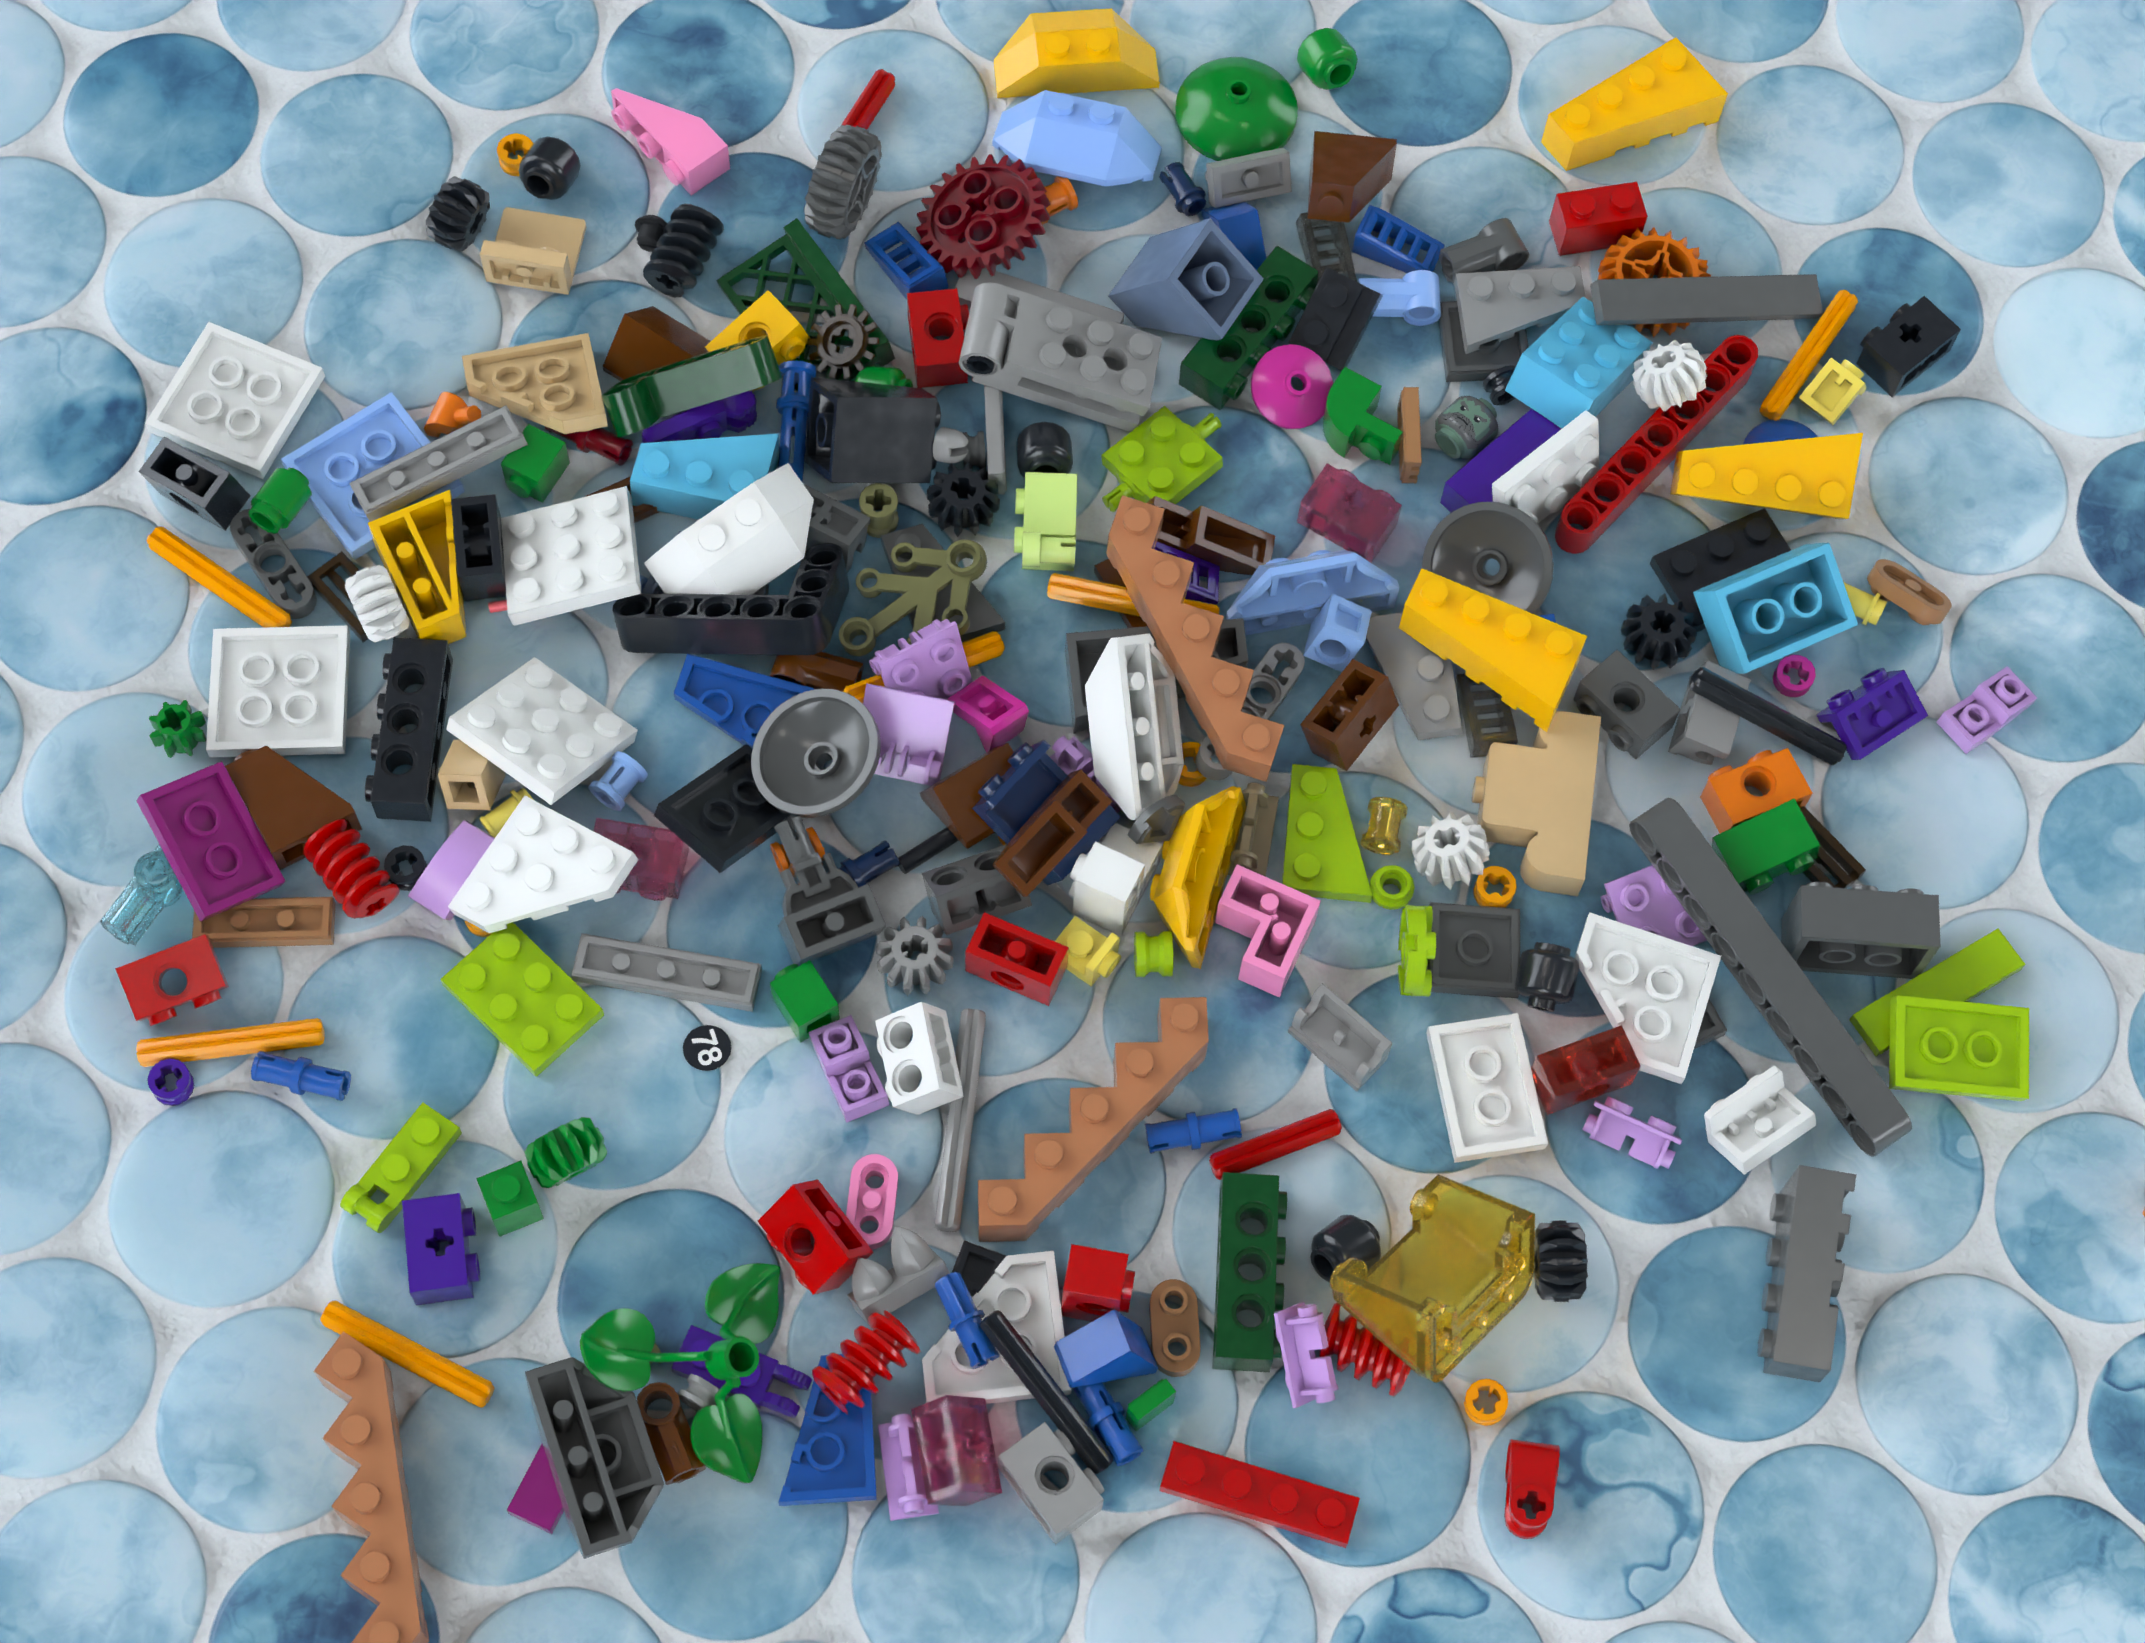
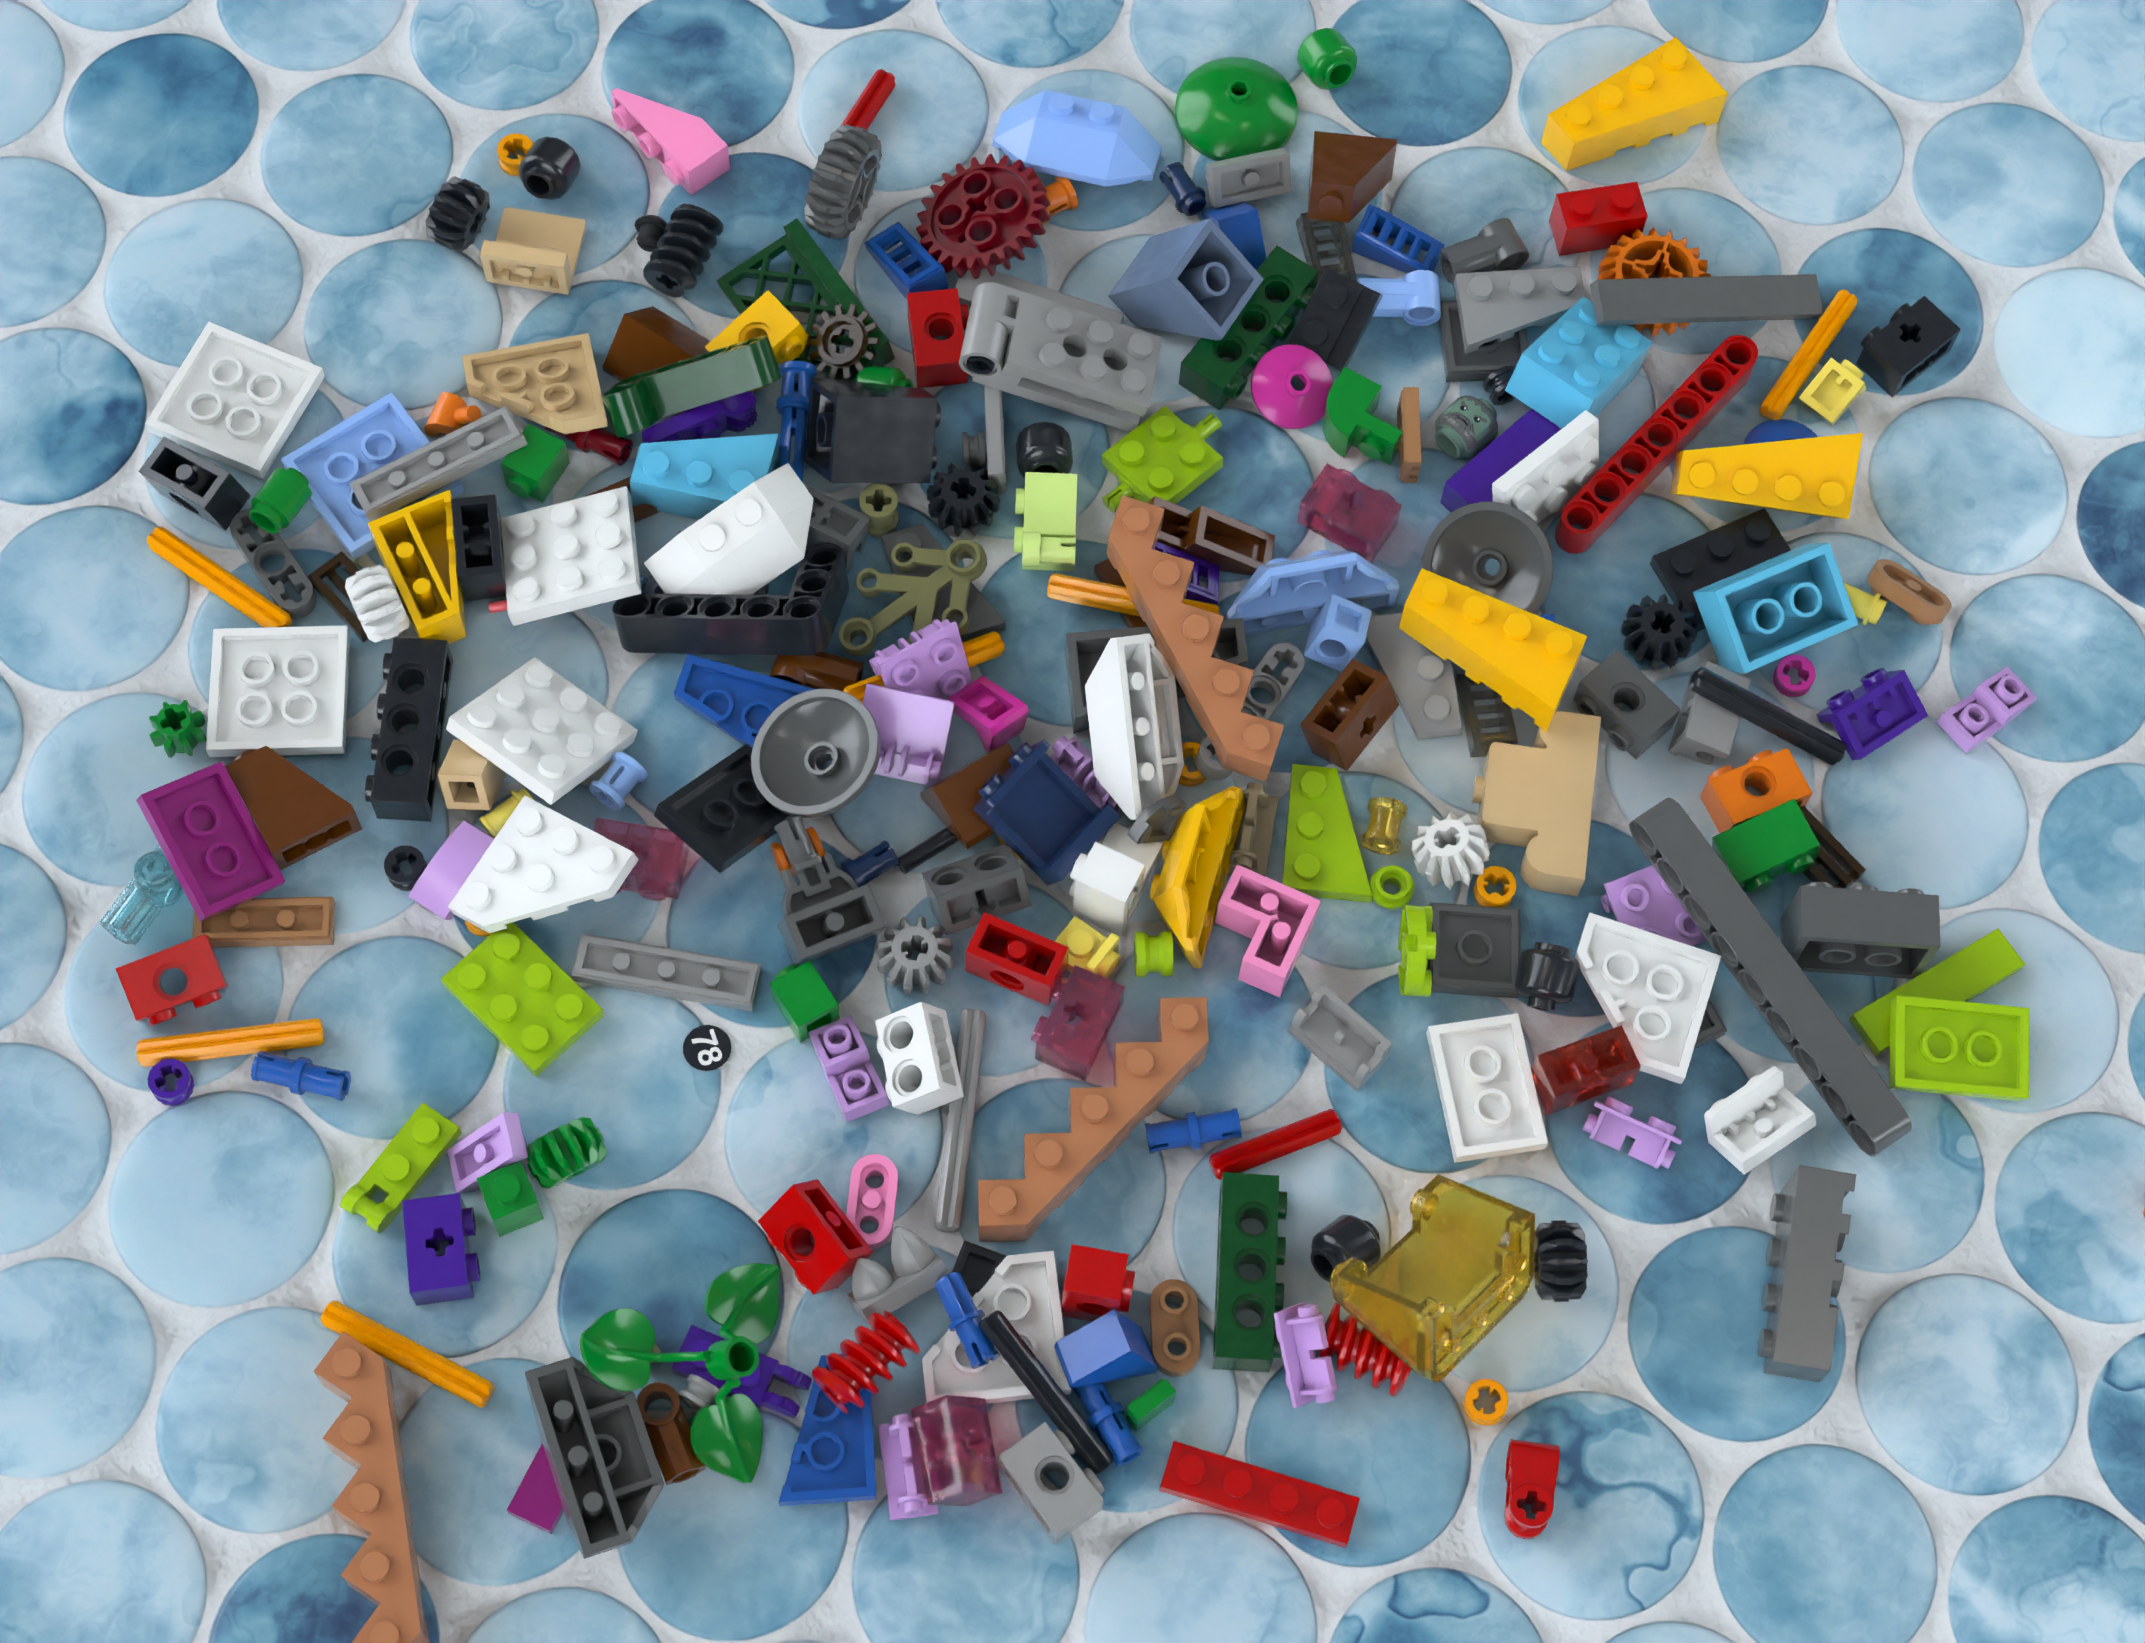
(348, 870): red piece -> none
(487, 1150): none -> lavender slope
(949, 445): light grey hinge -> none
(1051, 832): reddish brown slope -> none
(1074, 55): yellow wedge -> none
(1077, 1047): none -> clear pink brick
(1669, 375): white gear -> none

